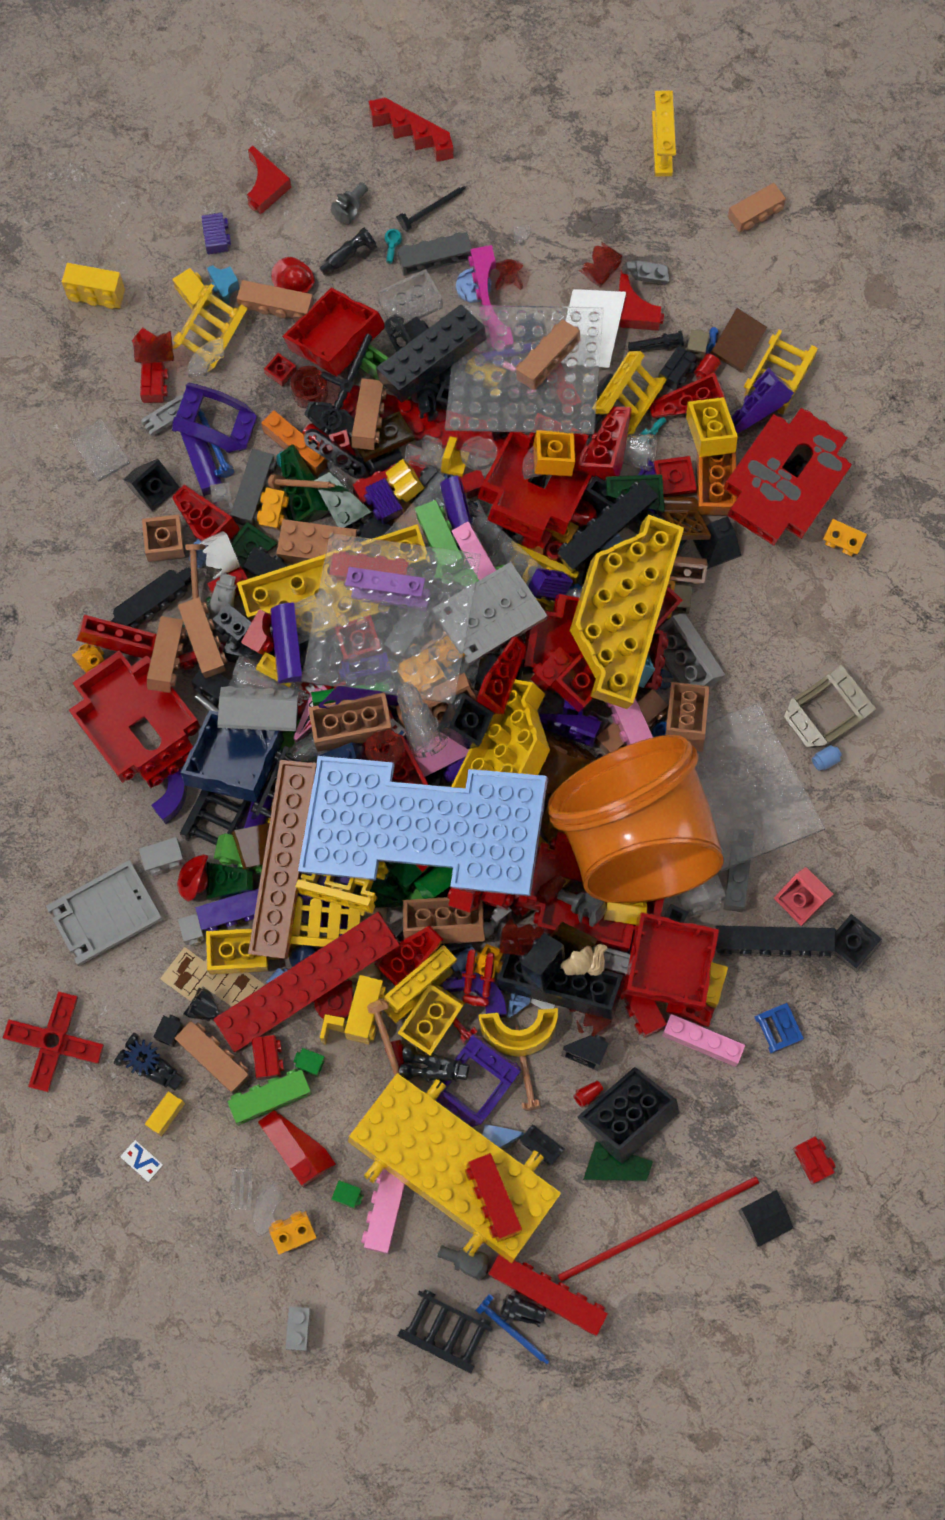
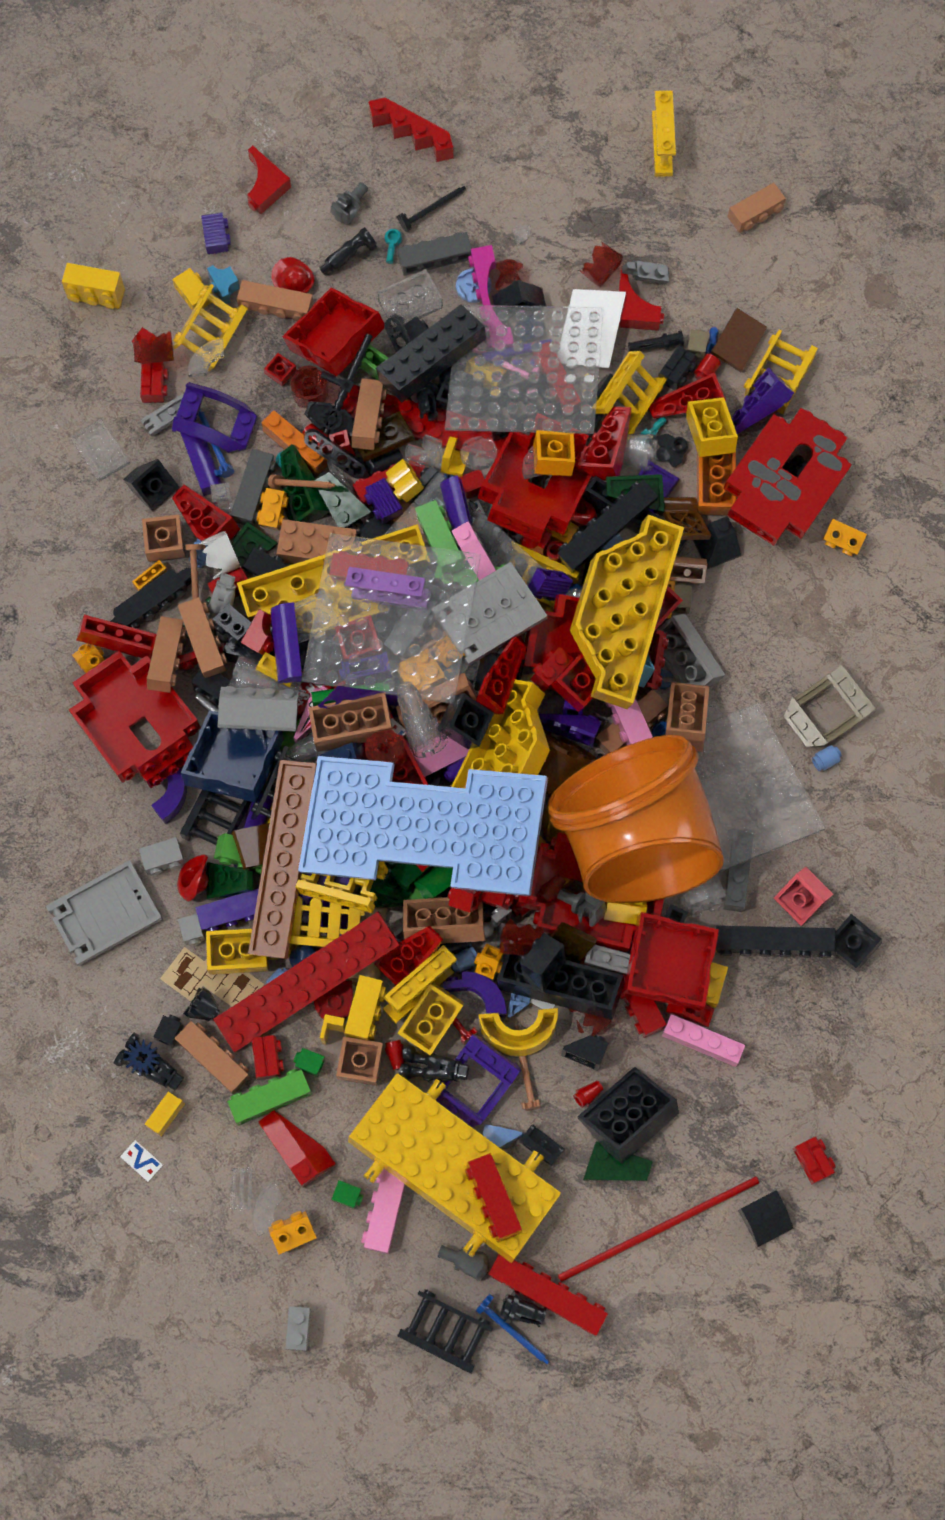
(67, 1046): red piece -> none
(149, 575): none -> light orange piece
(359, 1061): none -> nougat brick
(376, 1007): nougat piece -> none
(487, 979): red piece -> none
(520, 294): none -> black brick
(548, 354): nougat brick -> none
(585, 961): tan hair -> none
(668, 451): none -> black plate
(676, 475): red plate -> none
(785, 1026): blue plate -> none

